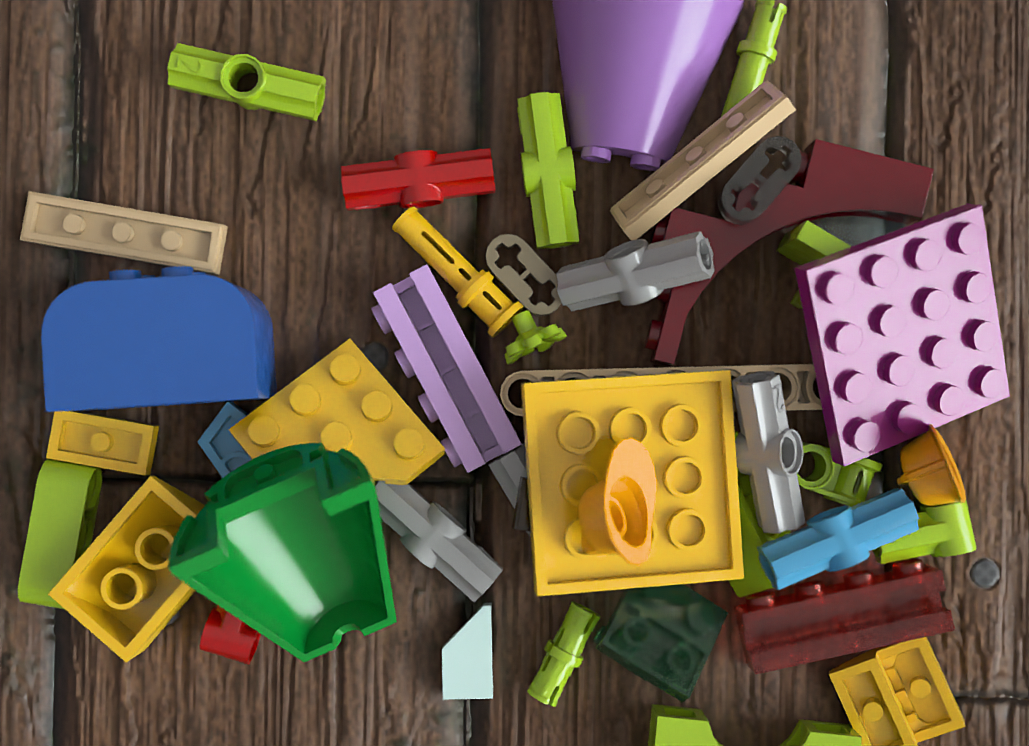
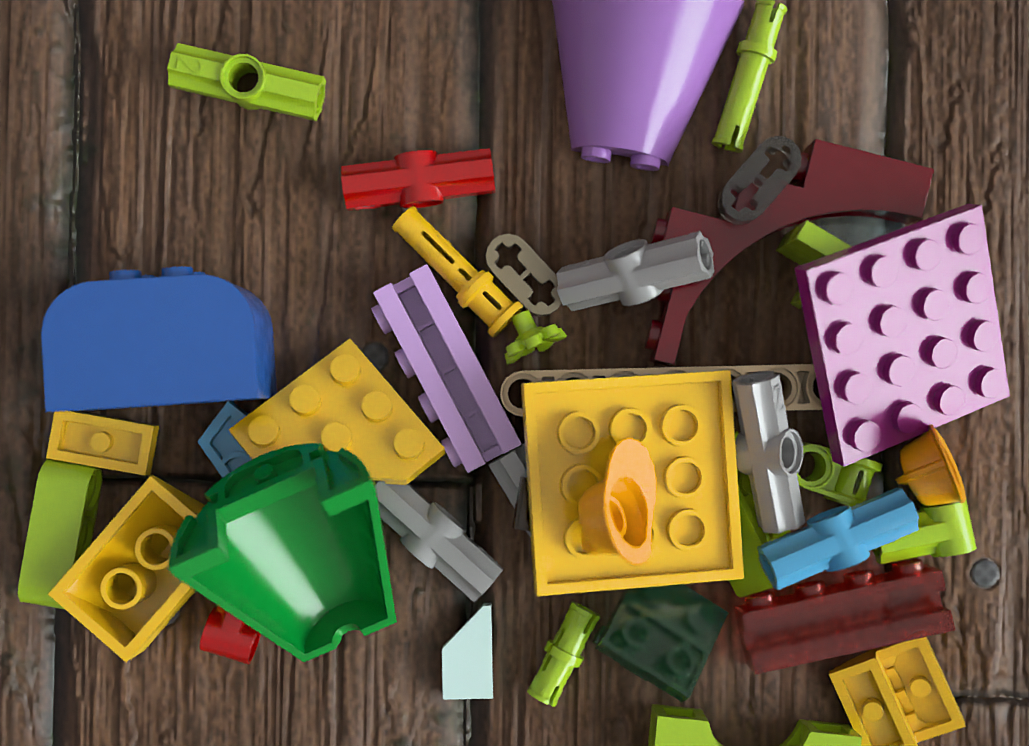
(123, 232): tan tile -> none
(548, 170): lime piece -> none
(701, 159): tan tile -> none

